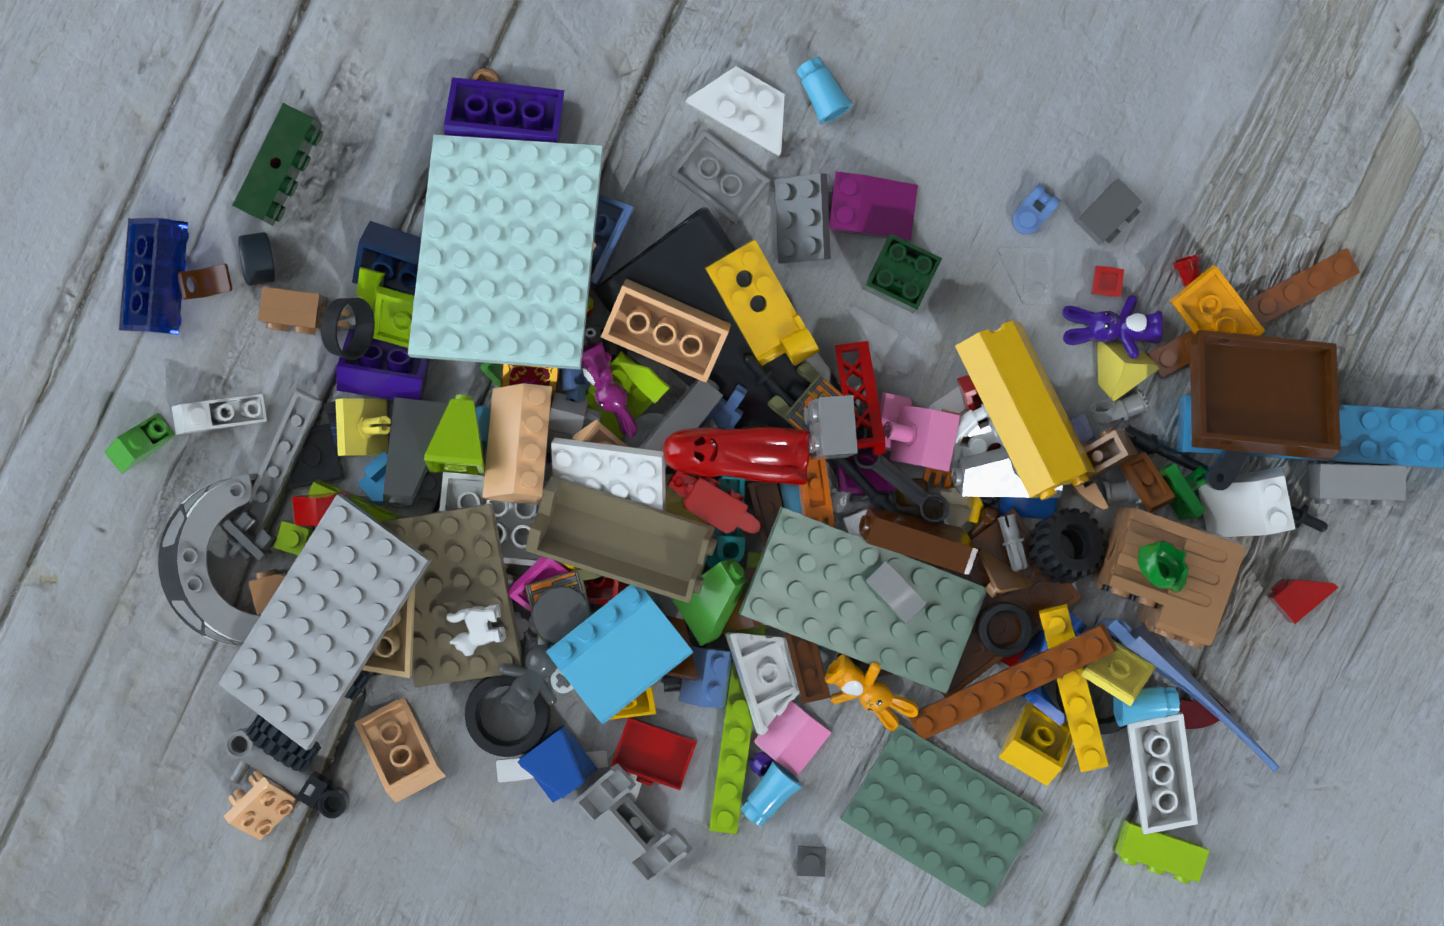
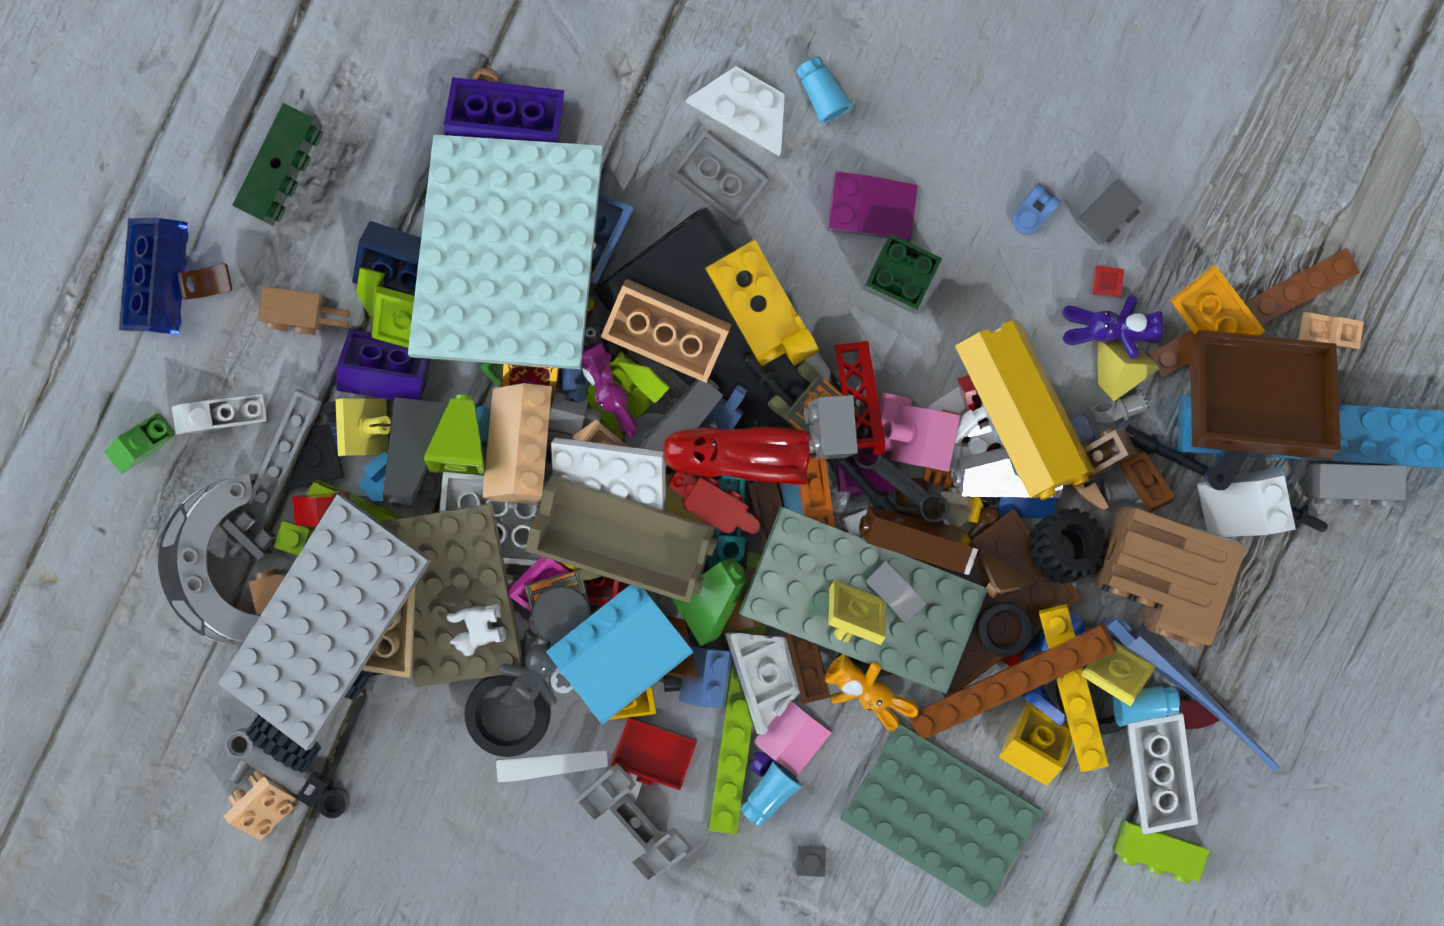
(256, 258): black wheel -> none
(363, 327): black tyre -> none
(399, 750): light nougat slope -> none
(558, 764): blue piece -> none
(802, 218): dark grey plate -> none
(856, 613): none -> light yellow tile
(1013, 543): light grey axle -> none
(1163, 565): green hair -> none
(1185, 503): green tile -> none
(1188, 268): red piece -> none
(1298, 597): red slope -> none
(1329, 329): none -> light nougat slope

